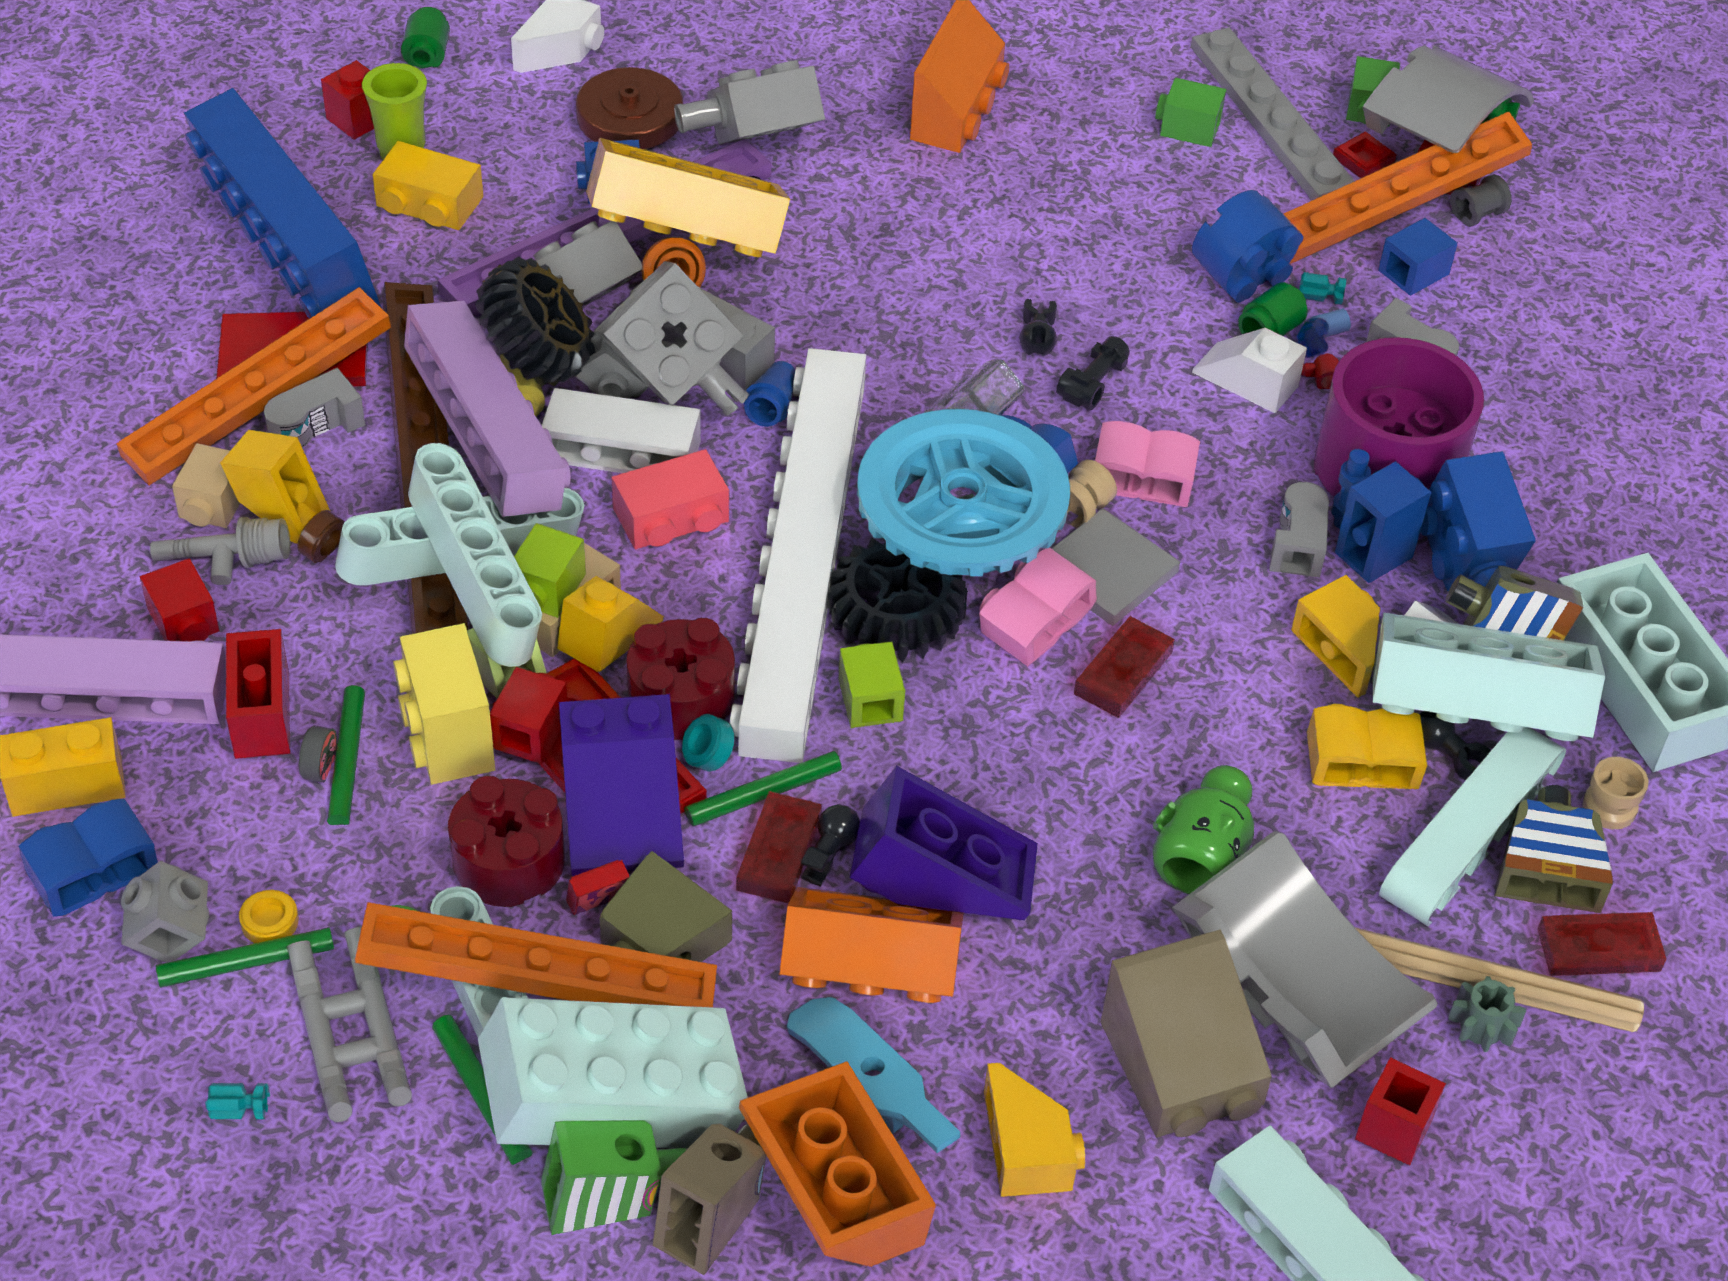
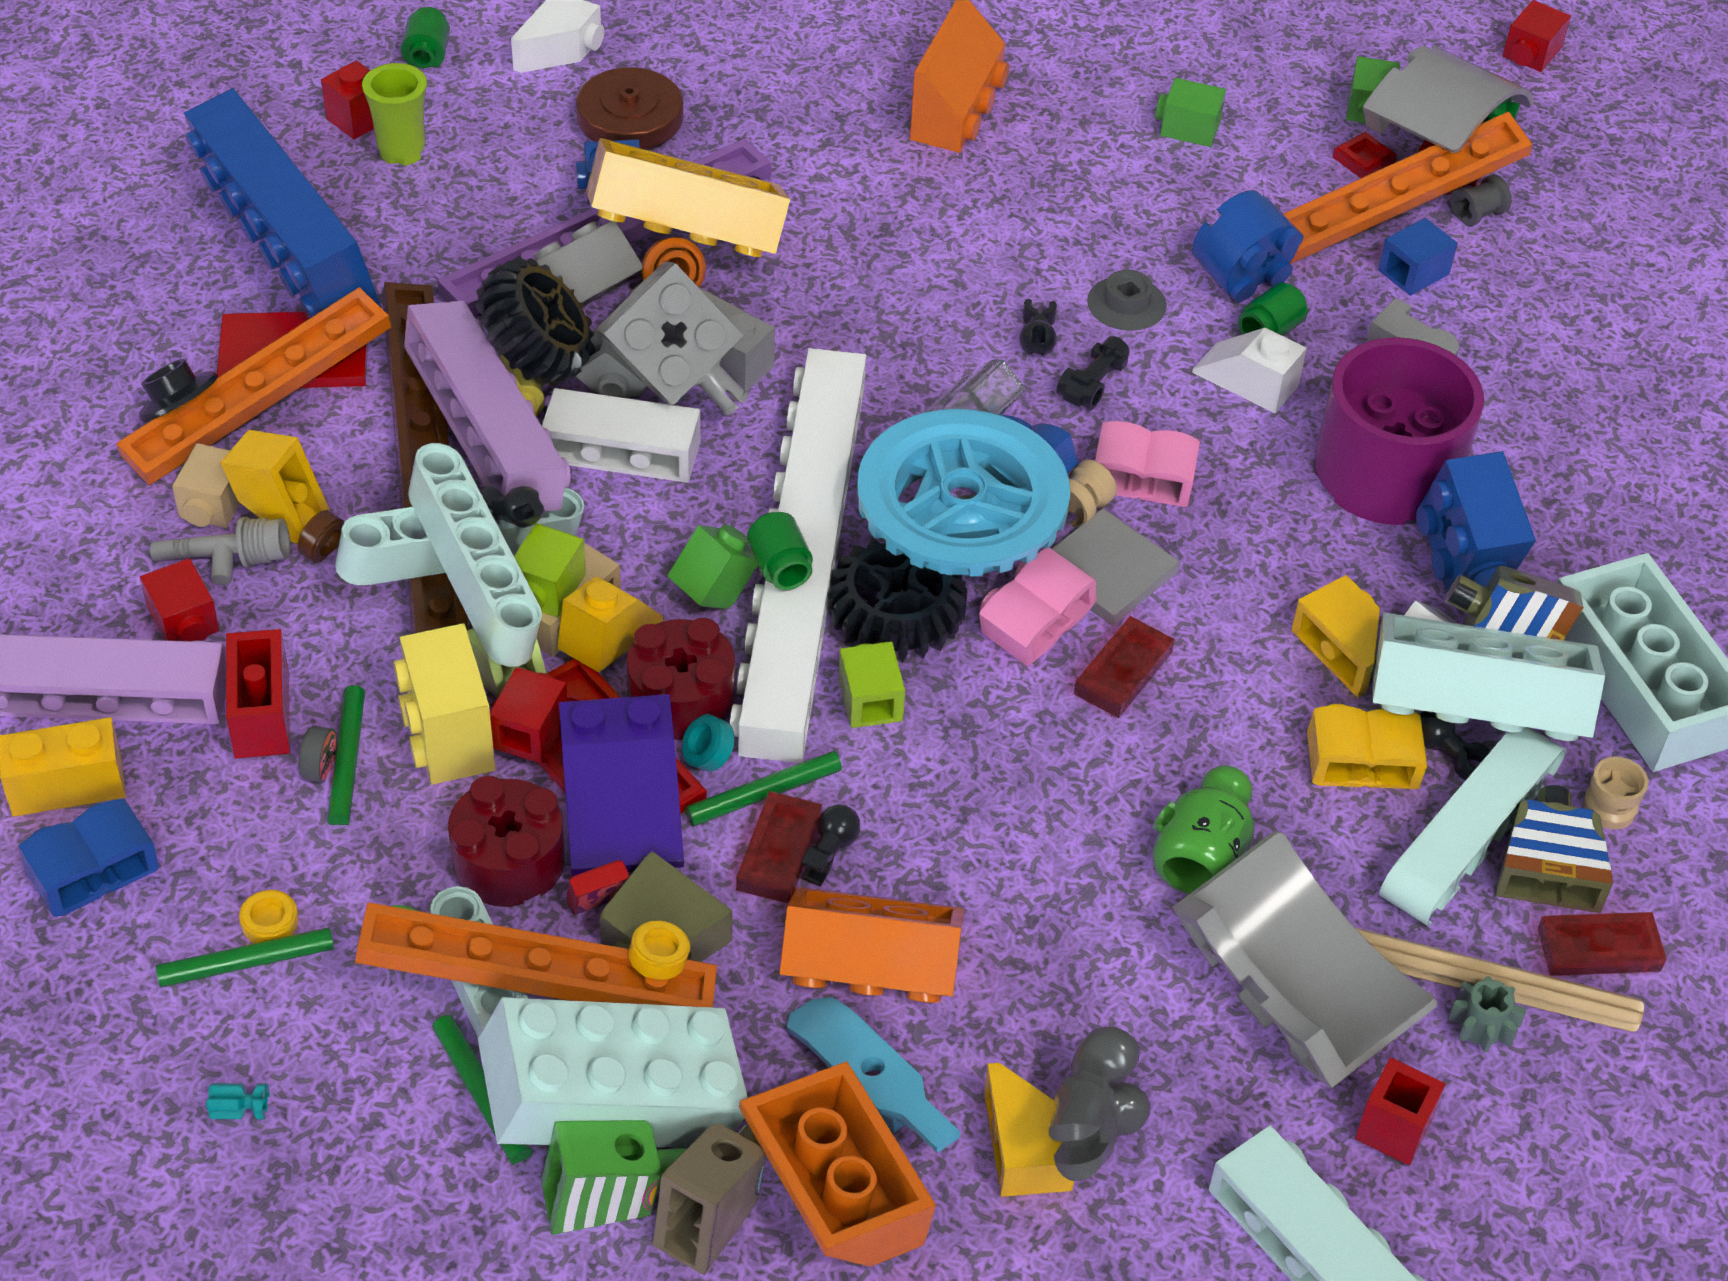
(164, 912): light grey brick -> none
(173, 387): none -> black piece
(315, 408): light grey leg -> none
(332, 1058): light grey piece -> none
(428, 185): yellow brick -> none
(519, 506): none -> black arm
(659, 950): none -> yellow tile
(670, 499): coral brick -> none
(714, 566): none -> bright green brick
(754, 105): light grey brick -> none
(771, 395): blue cone -> none
(780, 550): none -> green brick
(941, 852): dark purple slope -> none
(1094, 1106): none -> dark grey piece
(1132, 313): none -> dark grey piece
(1185, 1035): dark tan slope -> none
(1270, 113): light grey plate -> none
(1303, 537): light grey leg -> none
(1317, 328): clear blue arm -> none
(1318, 287): teal piece -> none
(1321, 369): red hand -> none
(1377, 515): blue brick -> none
(1536, 35): none -> red brick

